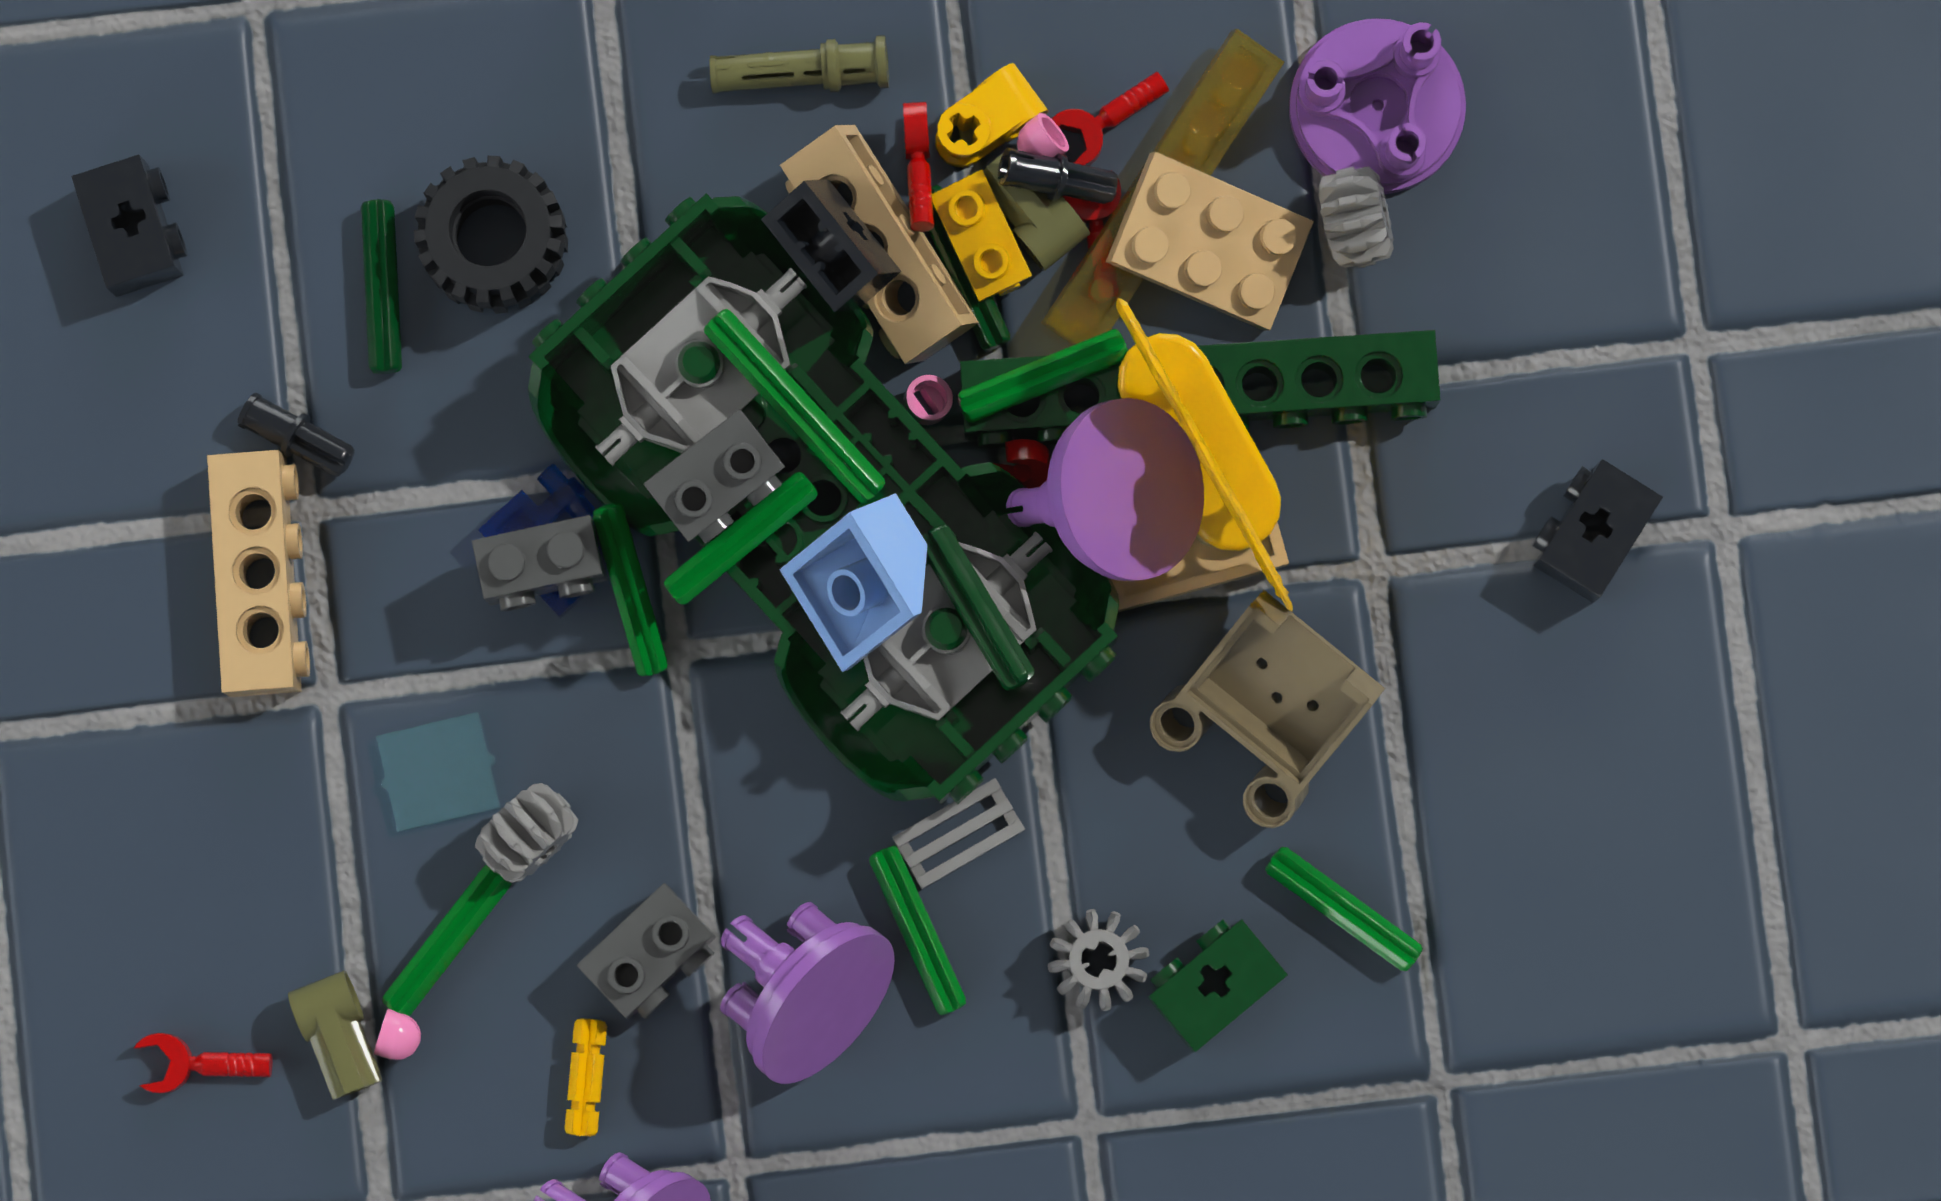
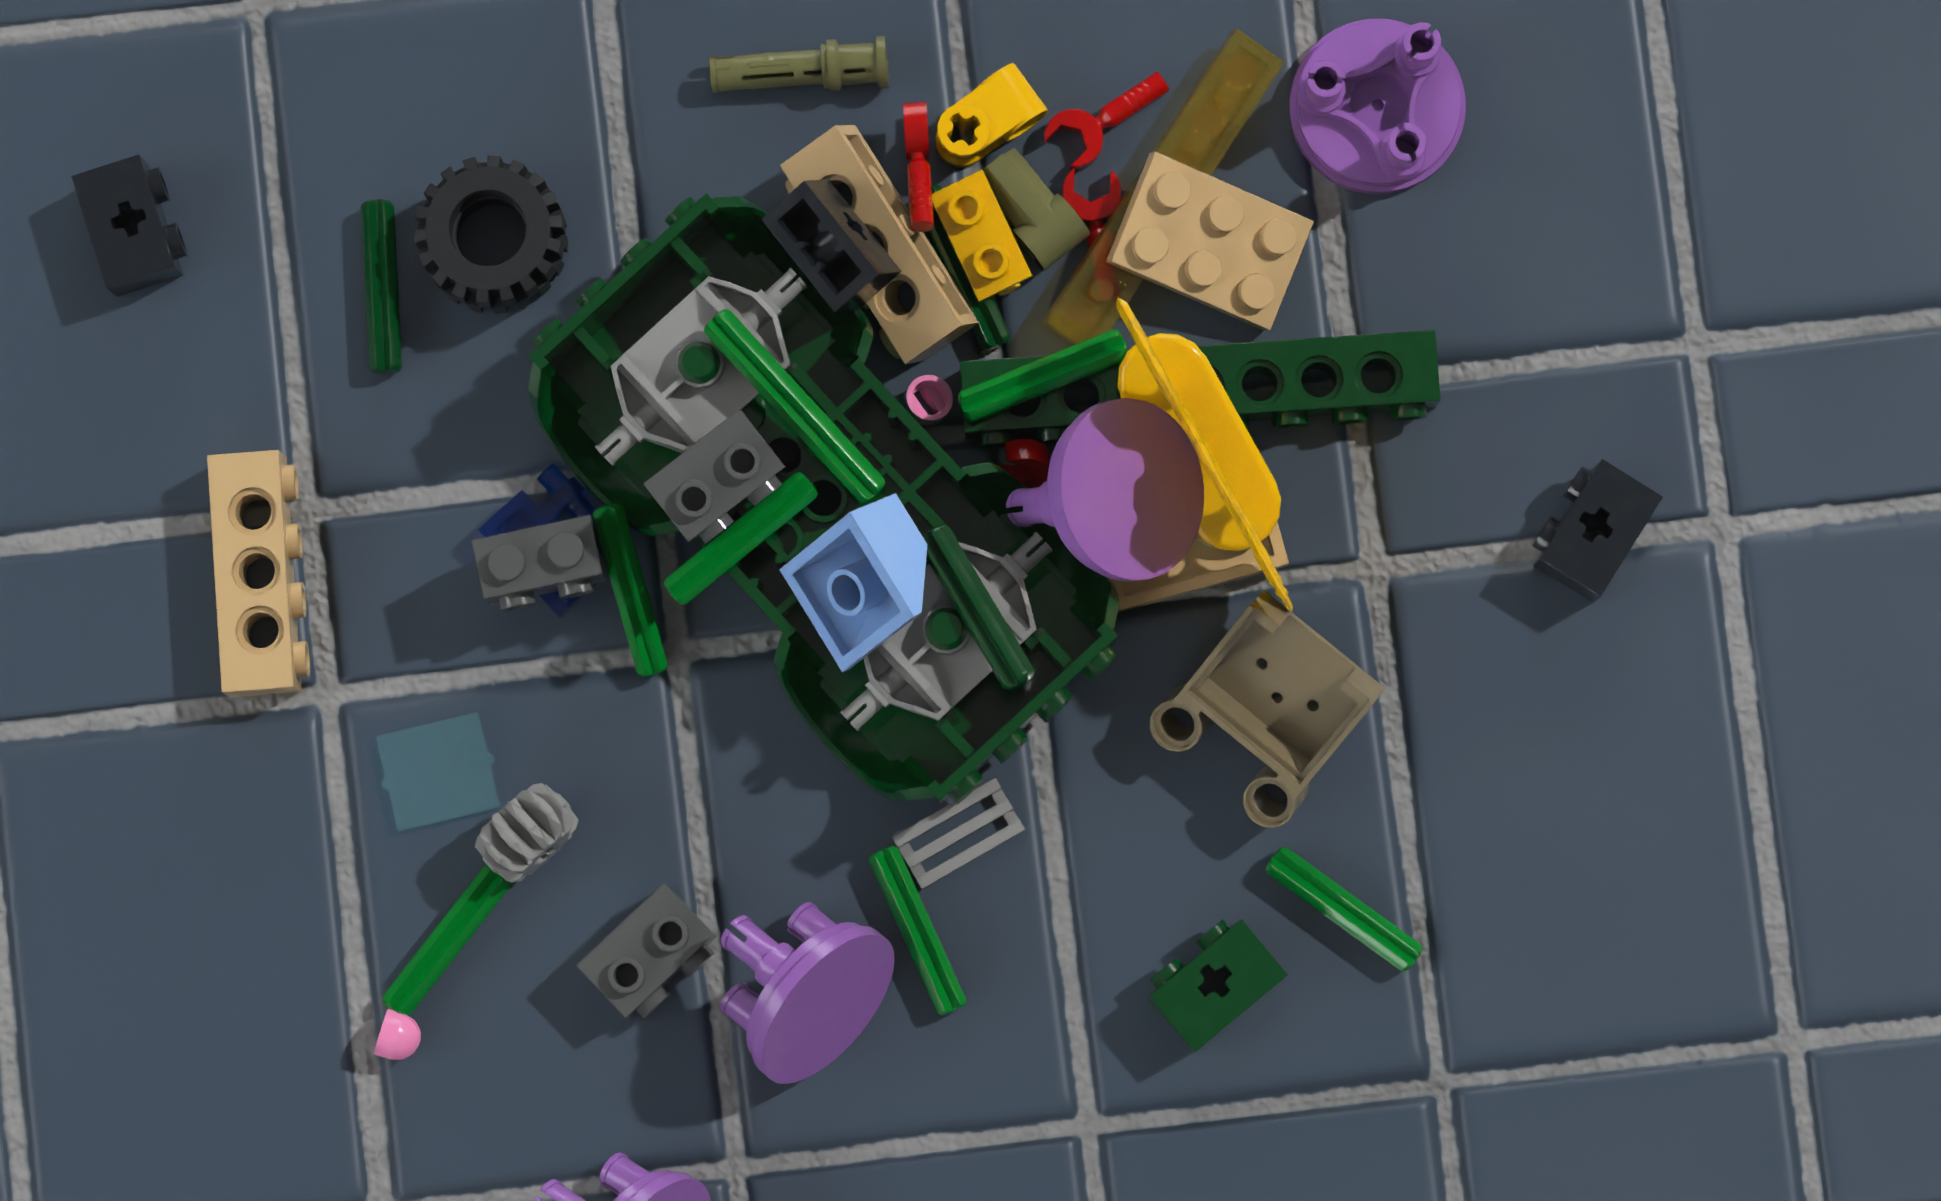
(206, 1063): red piece -> none
(295, 435): black axle -> none
(331, 1019): olive piece -> none
(585, 1077): yellow axle -> none
(1042, 137): bright pink hinge -> none
(1056, 176): black axle -> none
(1089, 942): light grey gear -> none
(1356, 217): light grey gear -> none

